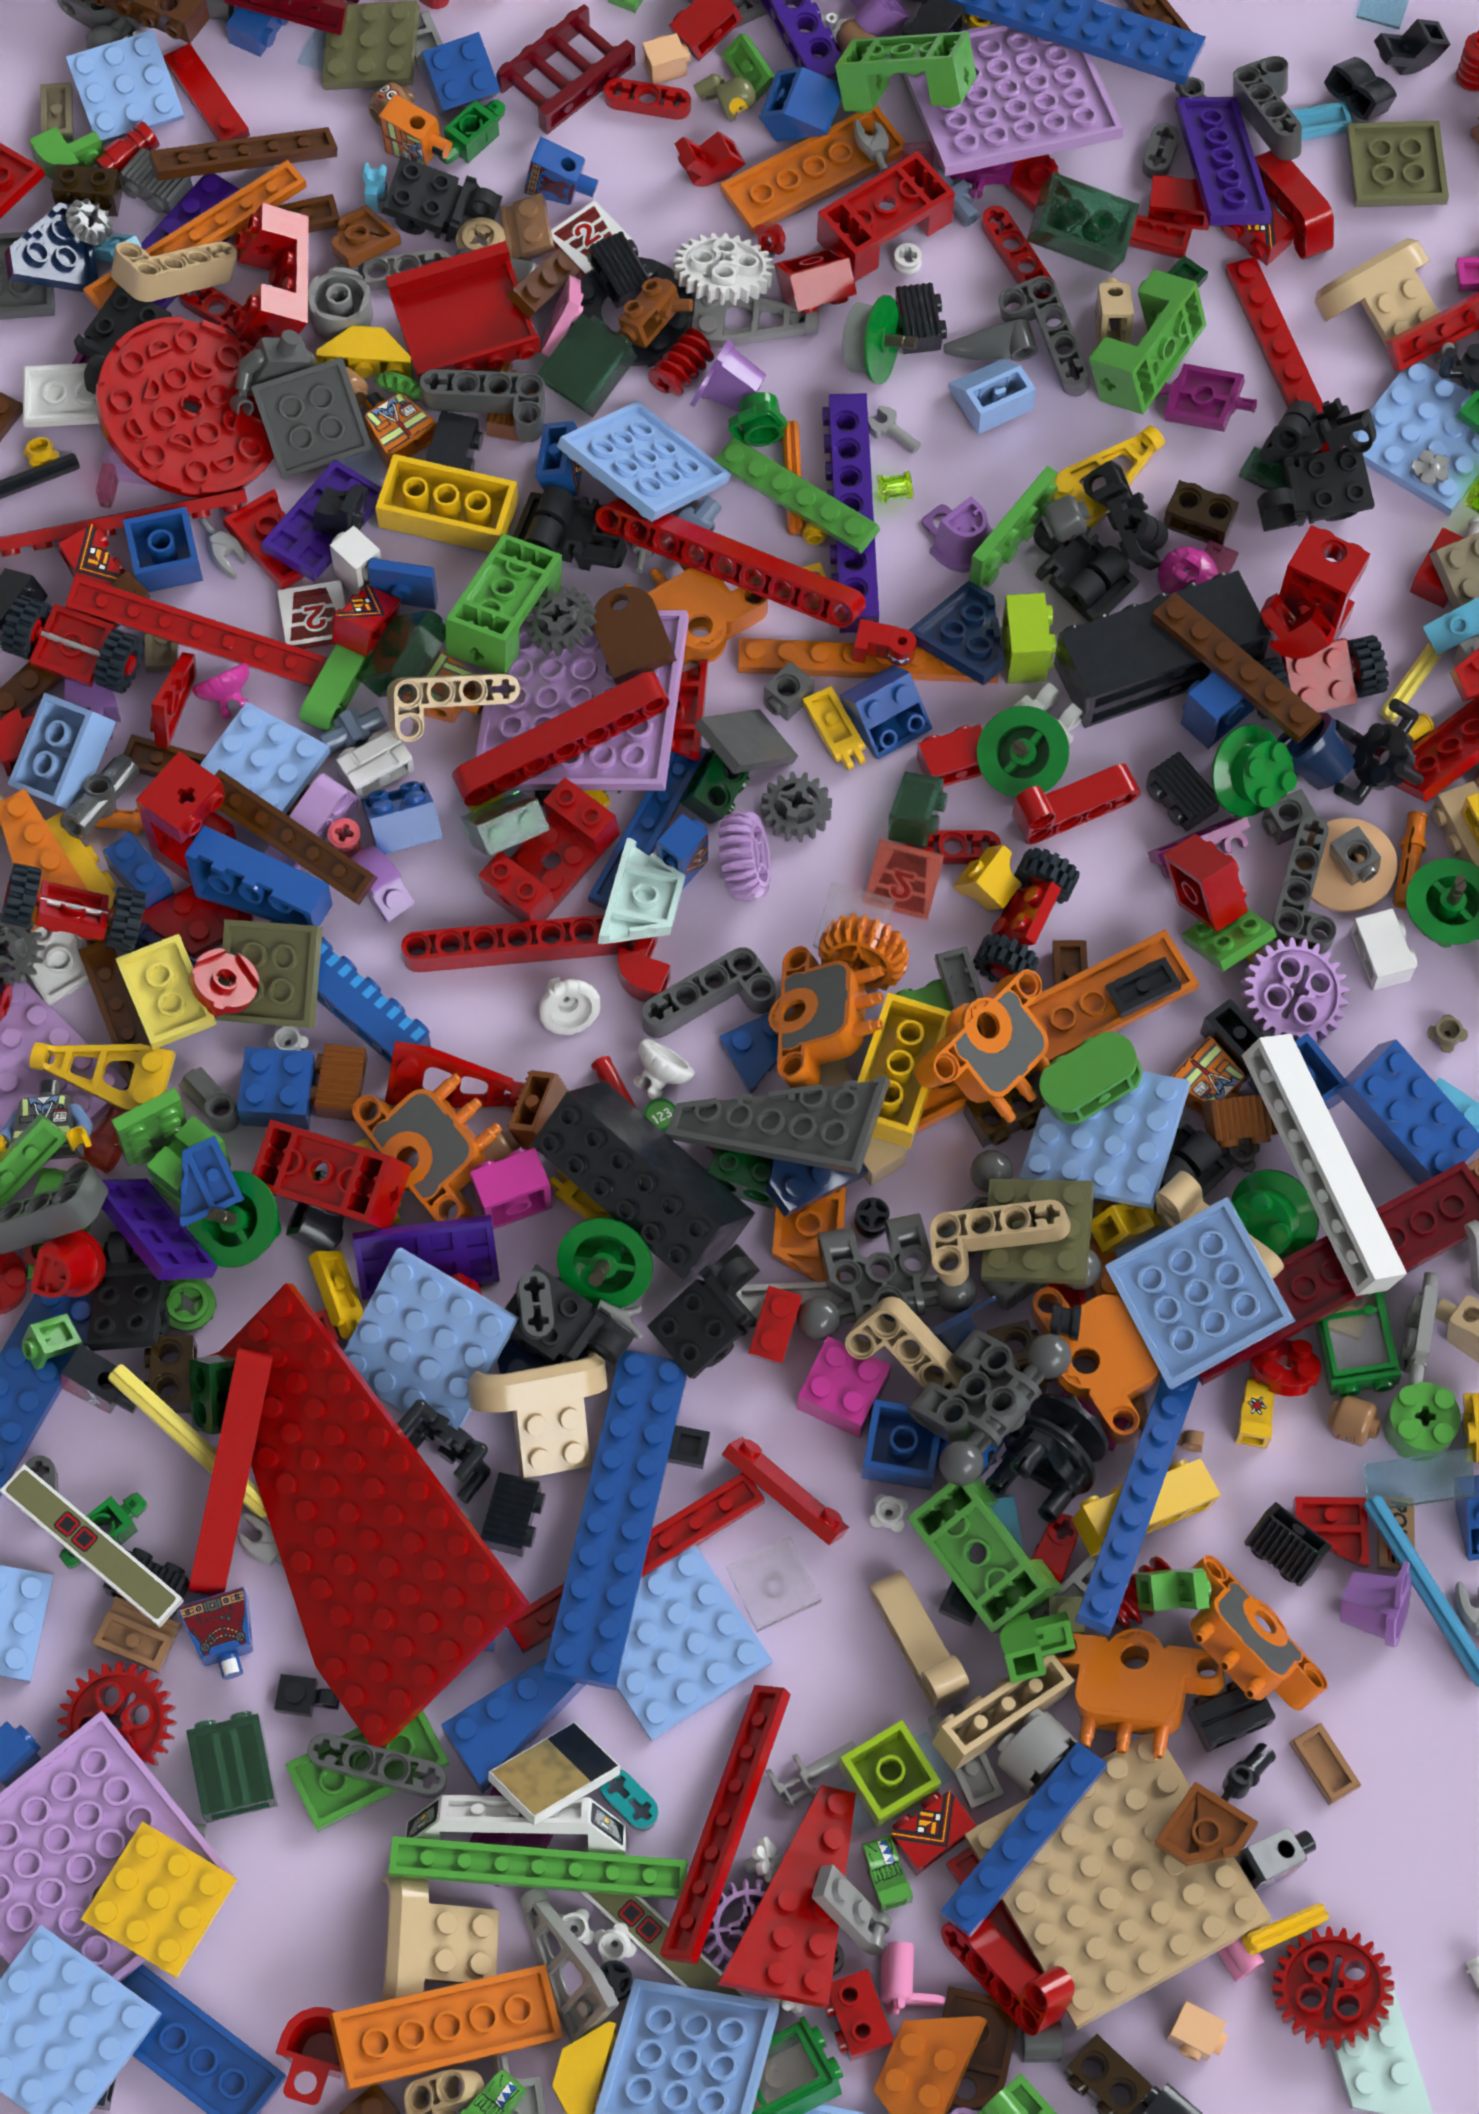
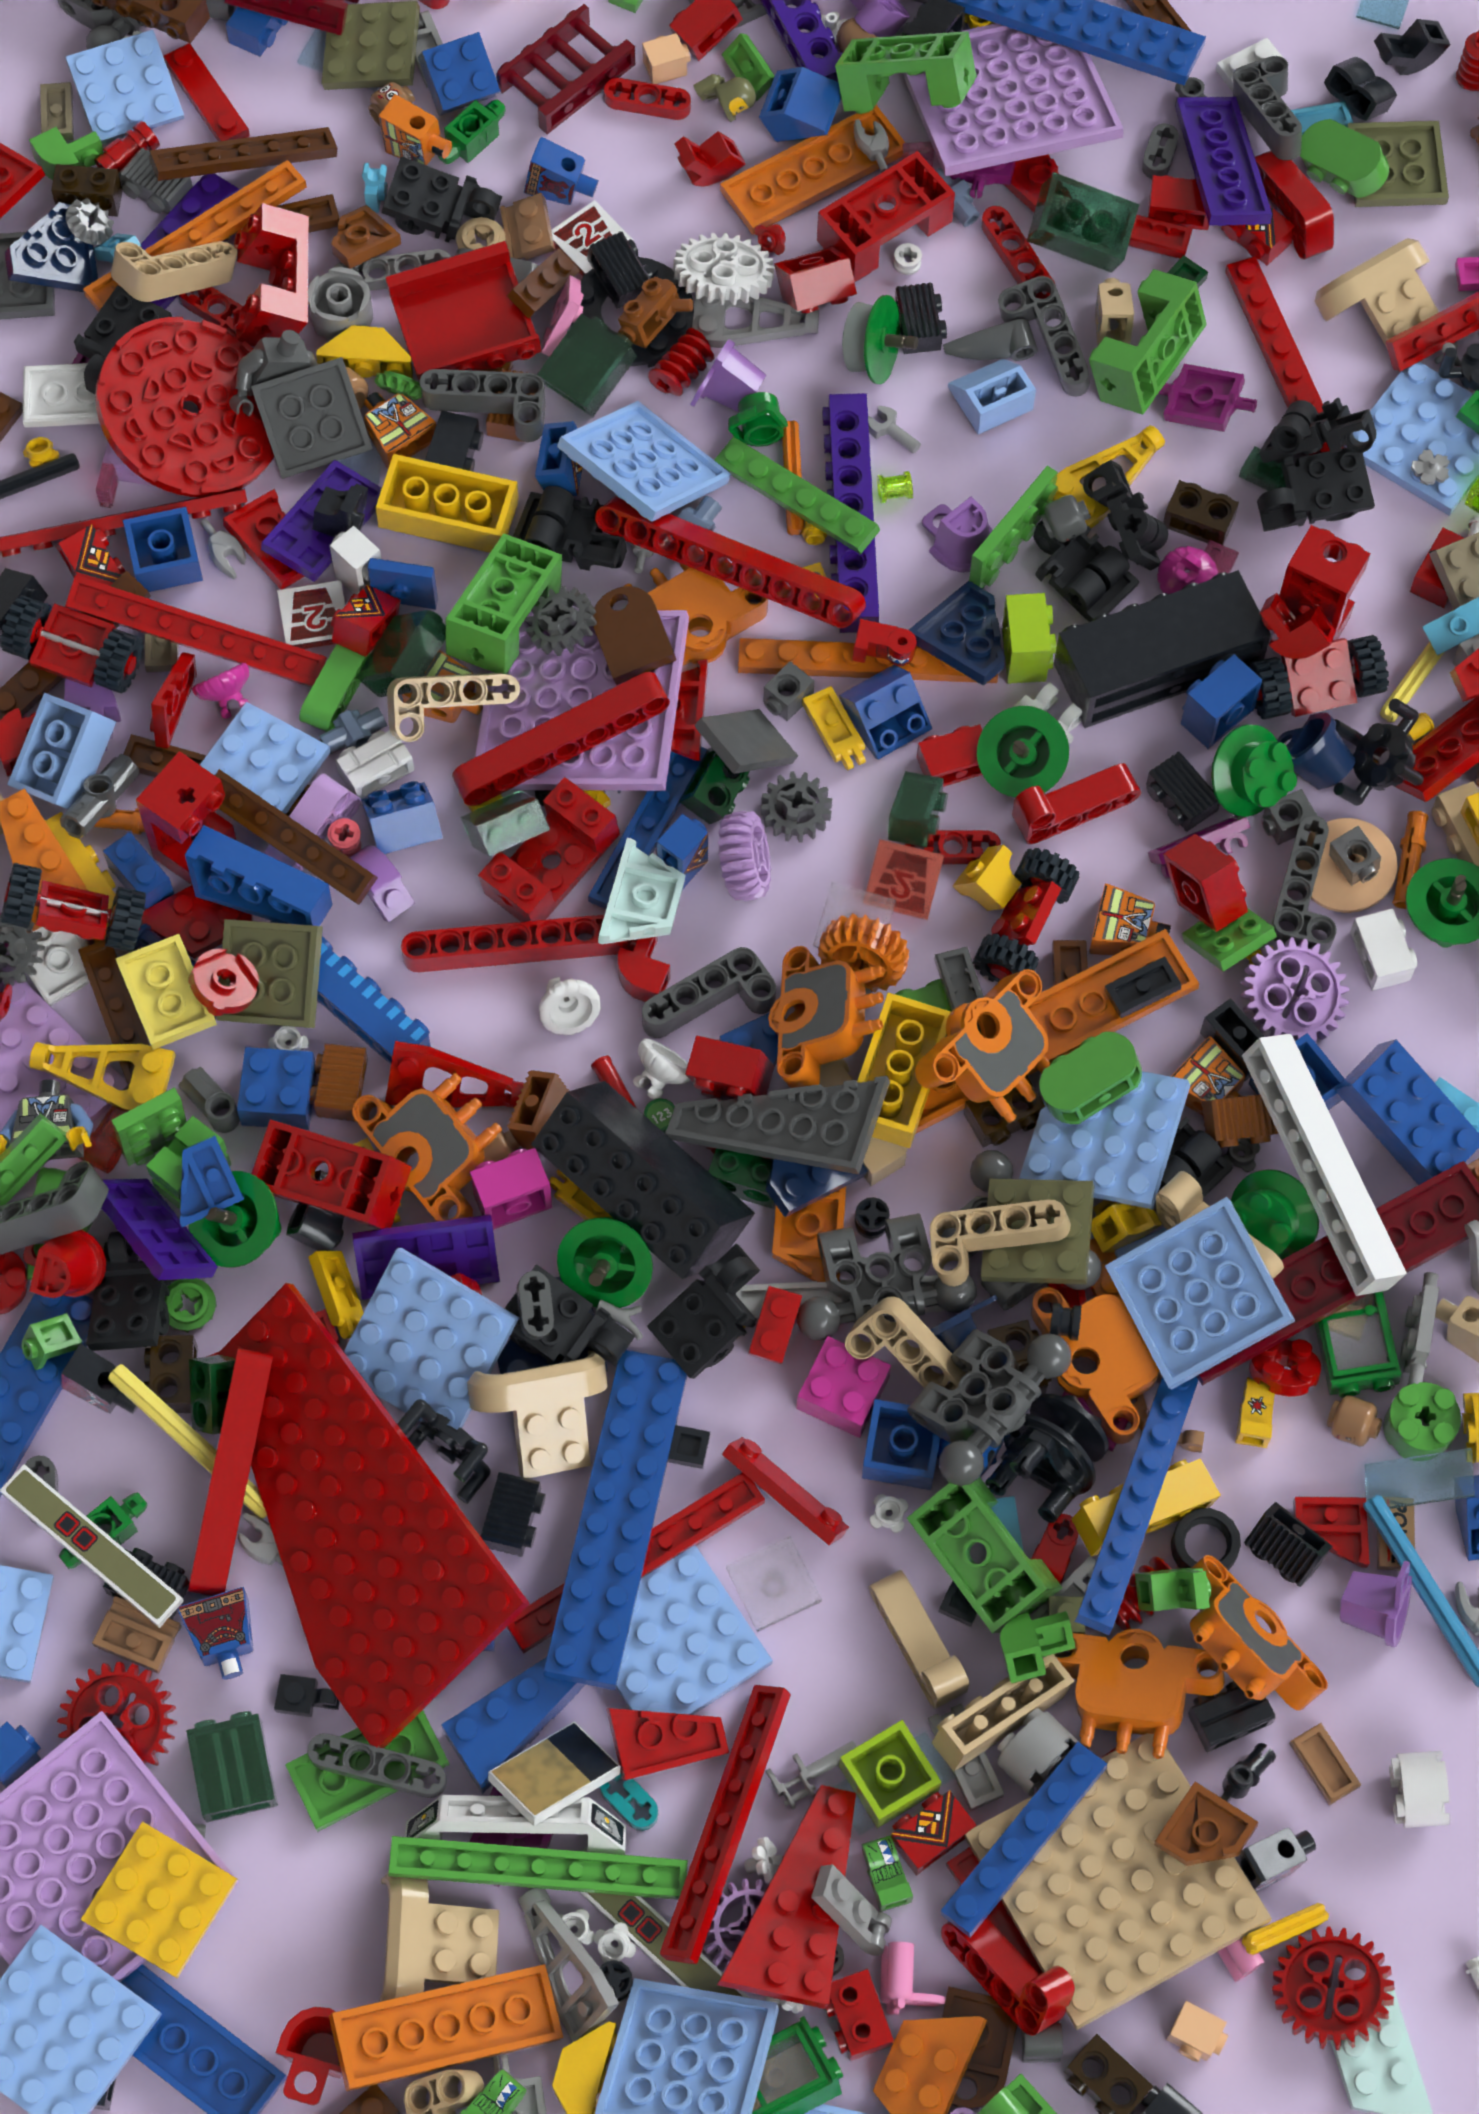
(661, 1741): none -> red wing
(728, 1069): none -> red brick
(1123, 921): none -> torso
(1211, 1517): none -> black tyre
(1236, 667): reddish brown plate -> none
(1253, 53): none -> white plate
(1343, 158): none -> bright green brick
(1421, 1789): none -> white brick
(1449, 1024): dark tan plate -> none

